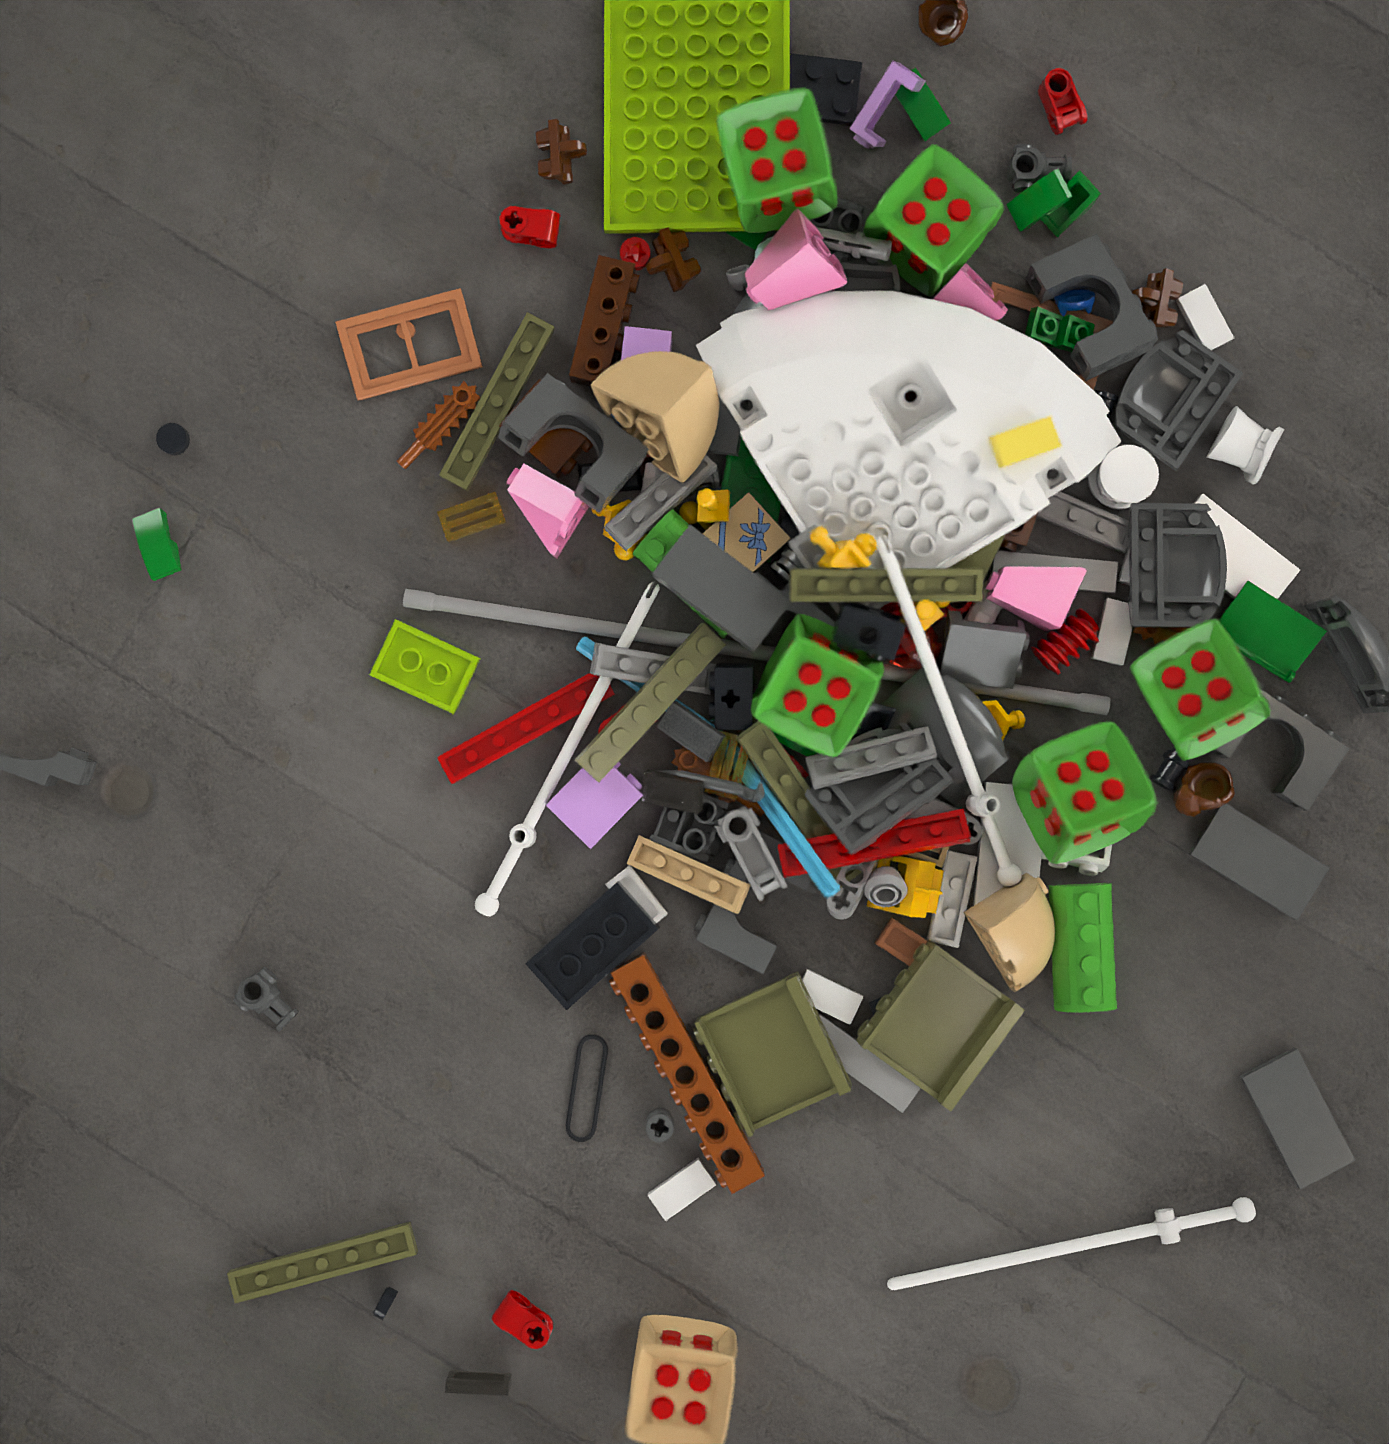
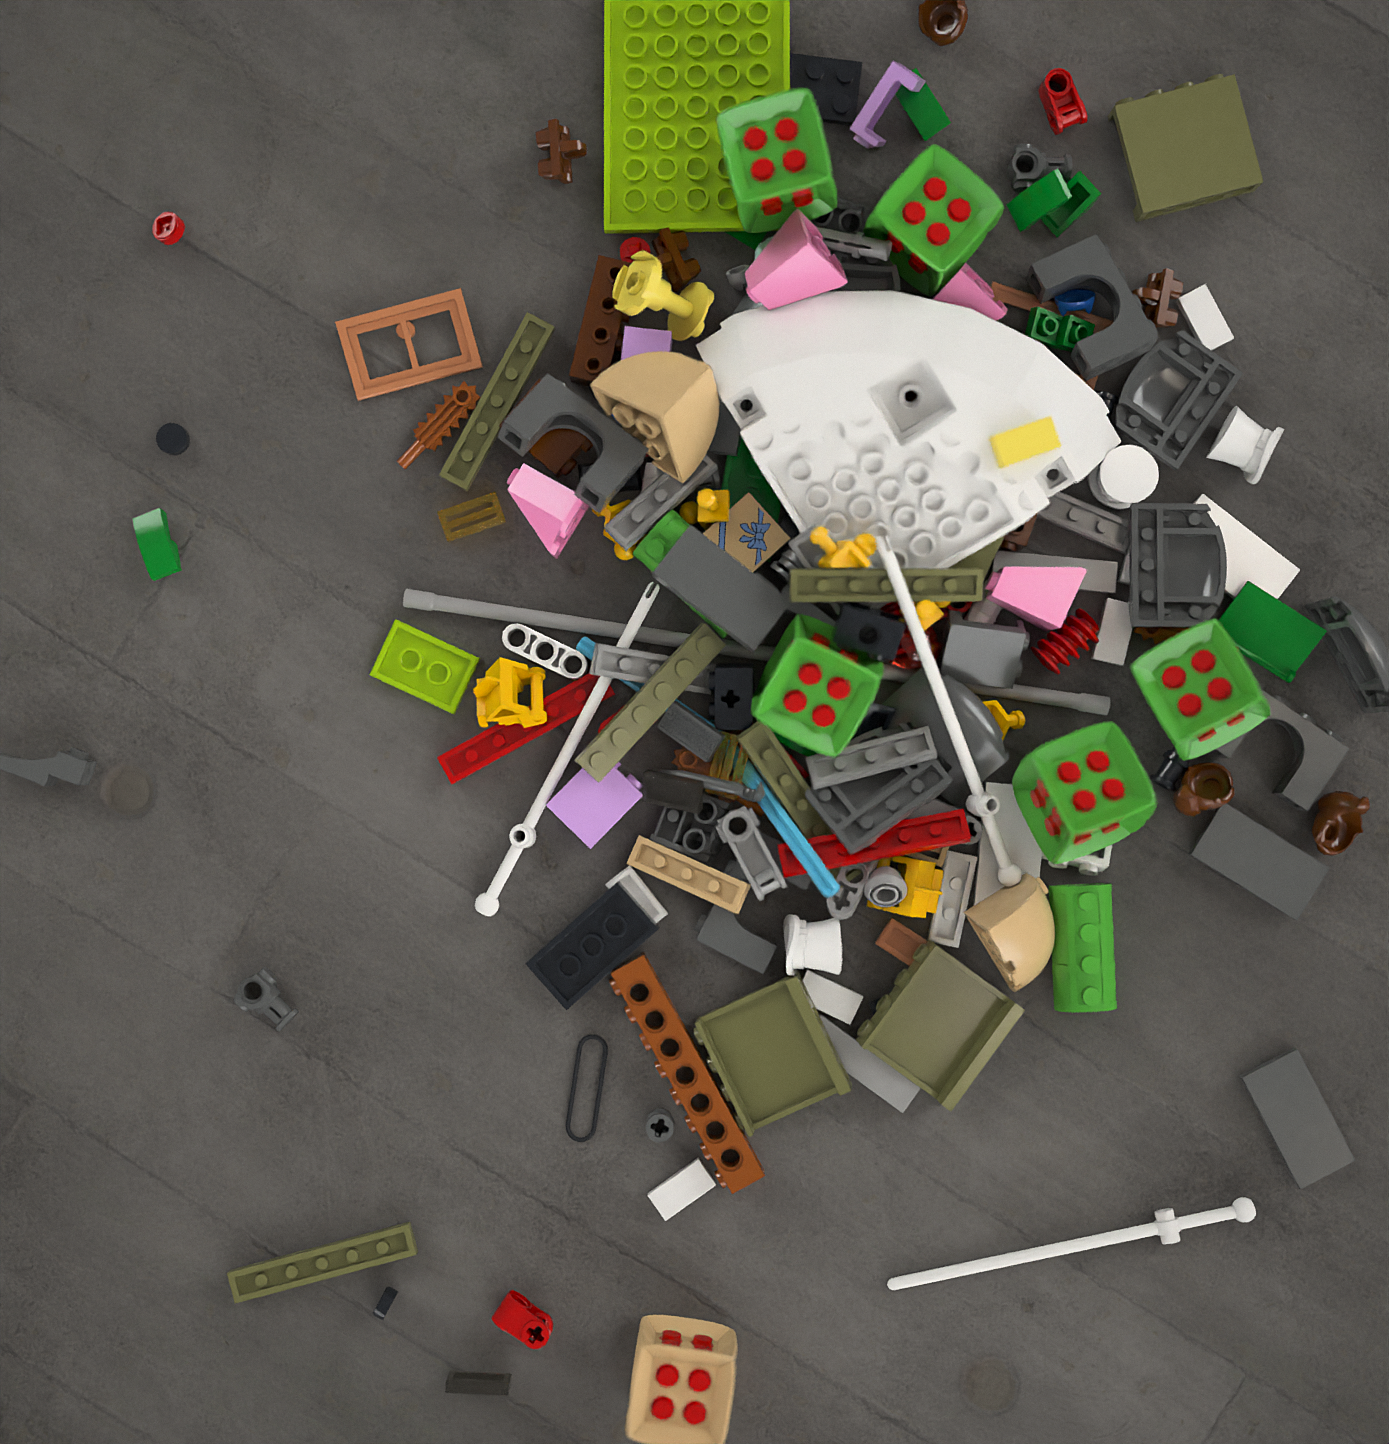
(168, 228): none -> red tile
(499, 694): none -> yellow piece
(534, 641): none -> white beam
(535, 226): red piece -> none
(643, 287): none -> light yellow piece
(812, 945): none -> white hat
(1187, 146): none -> olive panel
(1338, 821): none -> reddish brown hair

